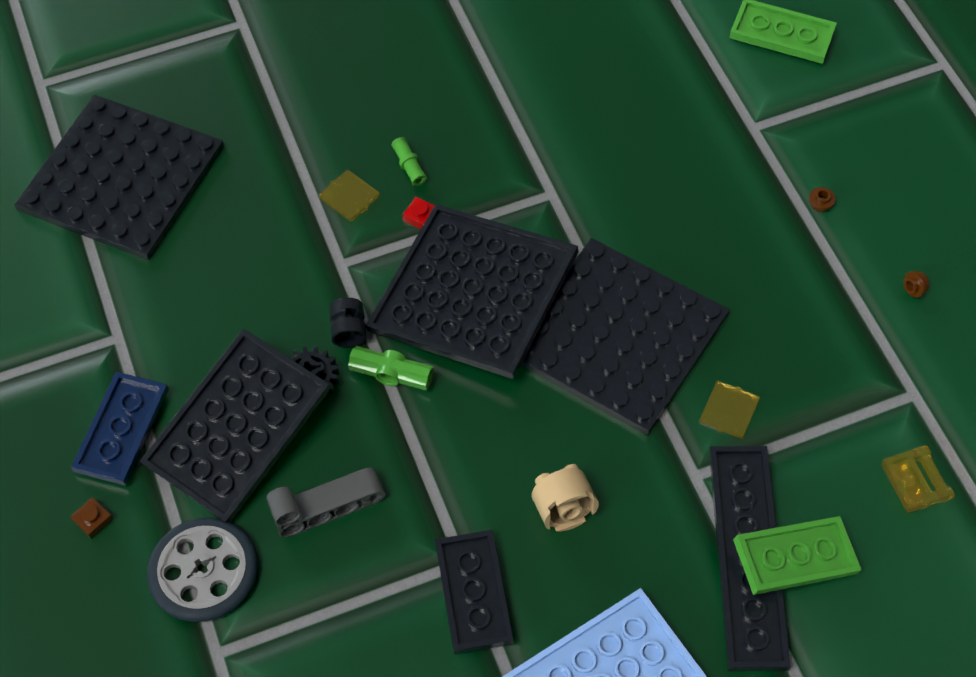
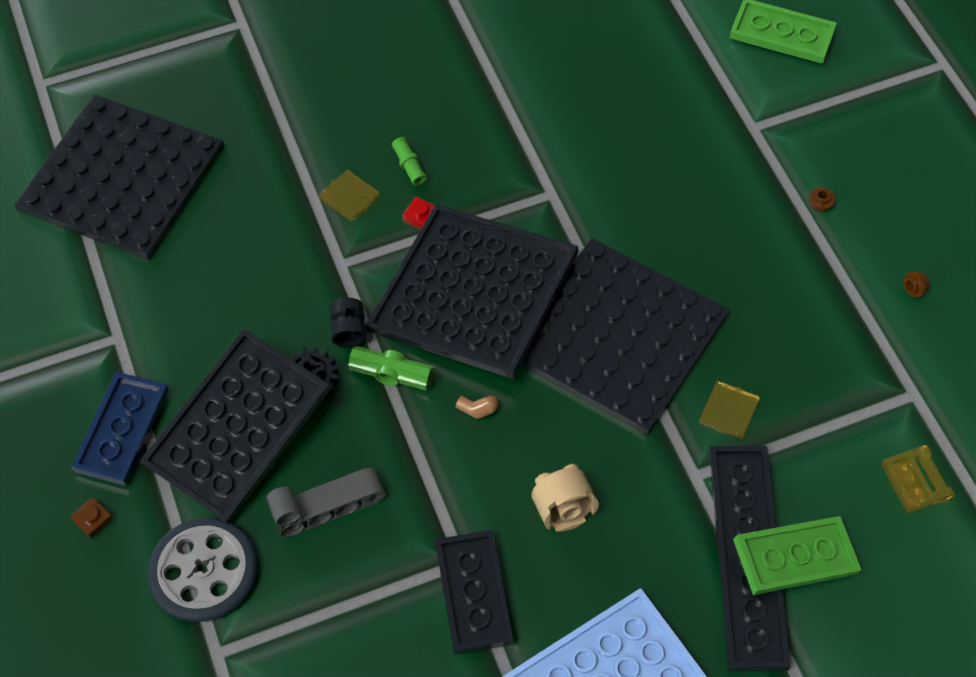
(479, 408): none -> medium nougat arm

